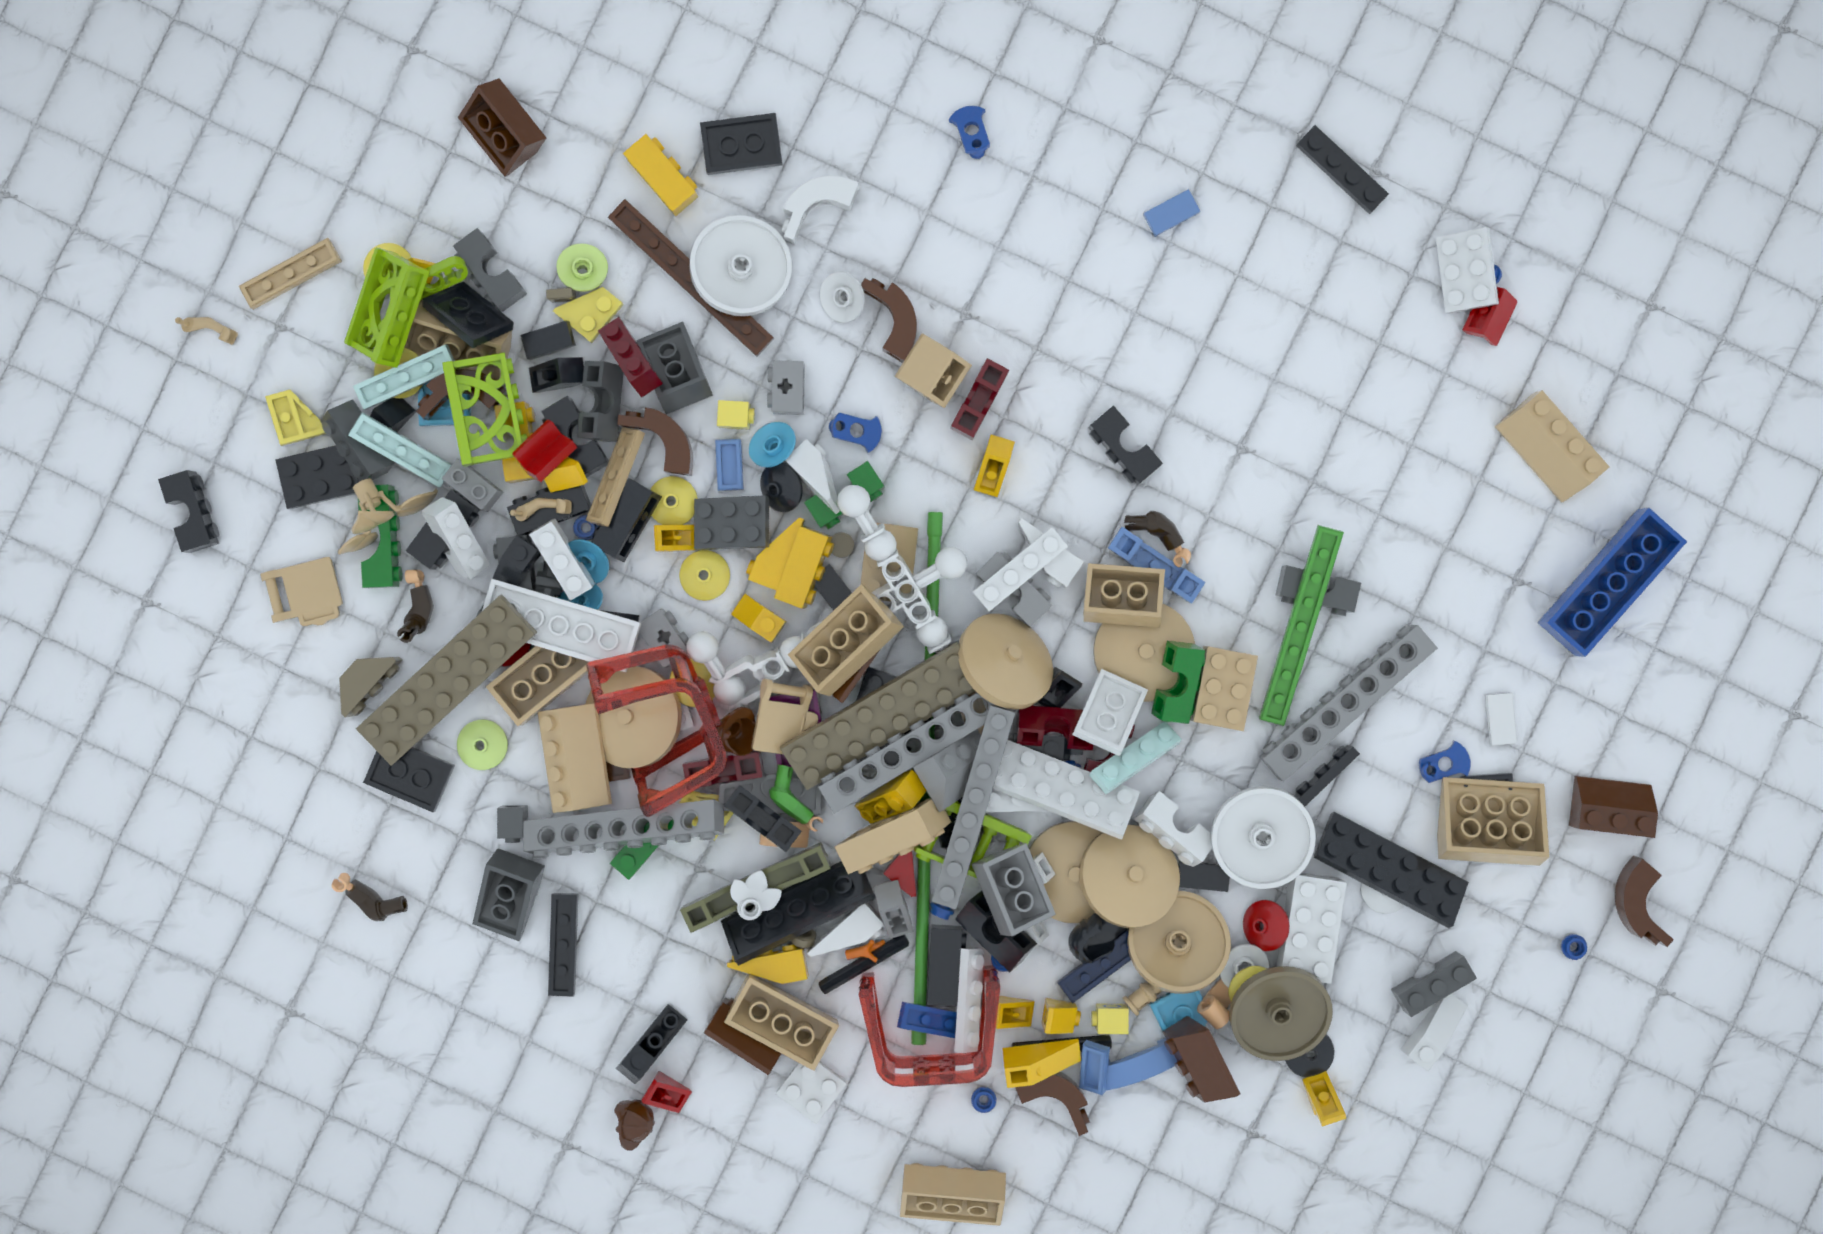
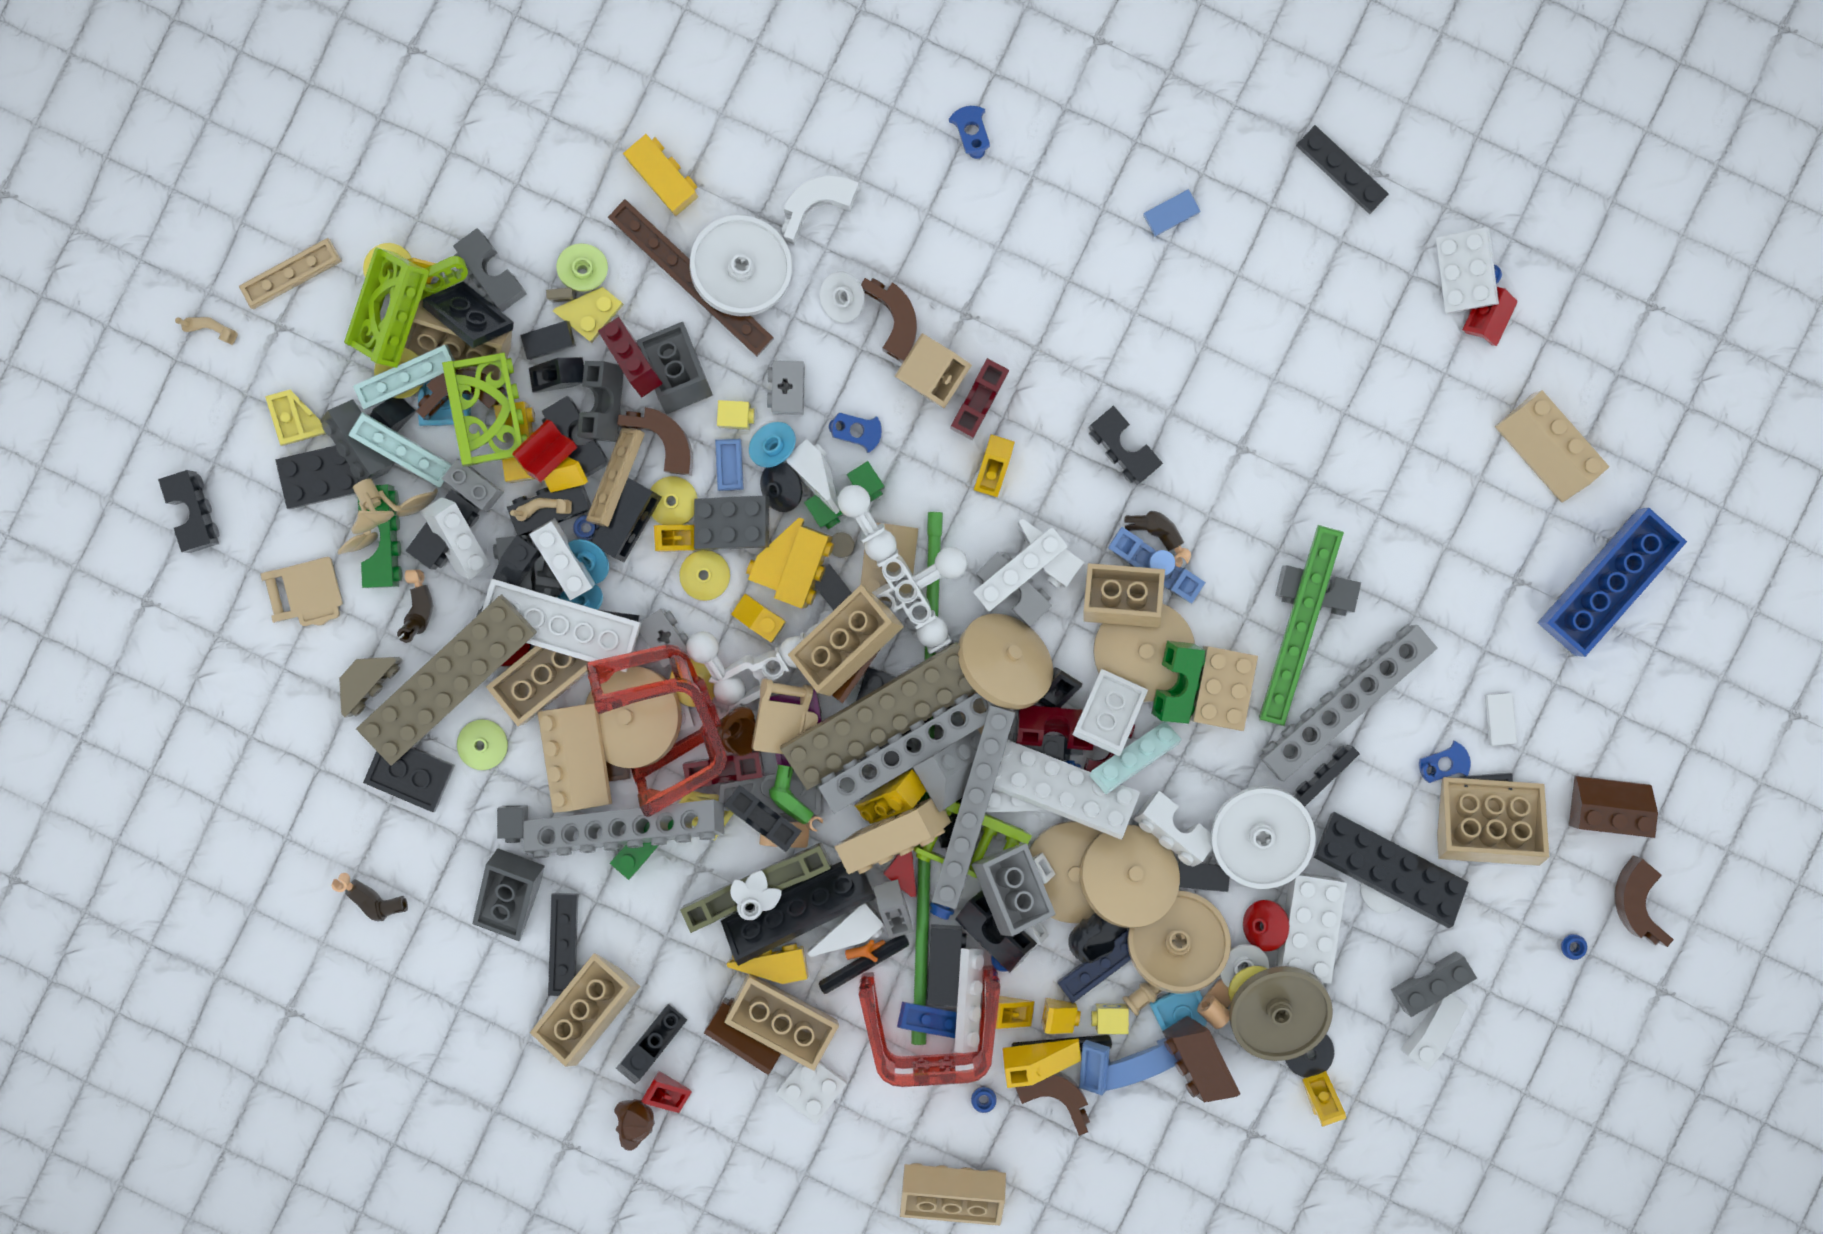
(501, 126): reddish brown slope -> none
(584, 1010): none -> tan slope
(741, 143): black plate -> none
(805, 940): dark tan tile -> none
(1162, 560): none -> light blue tile

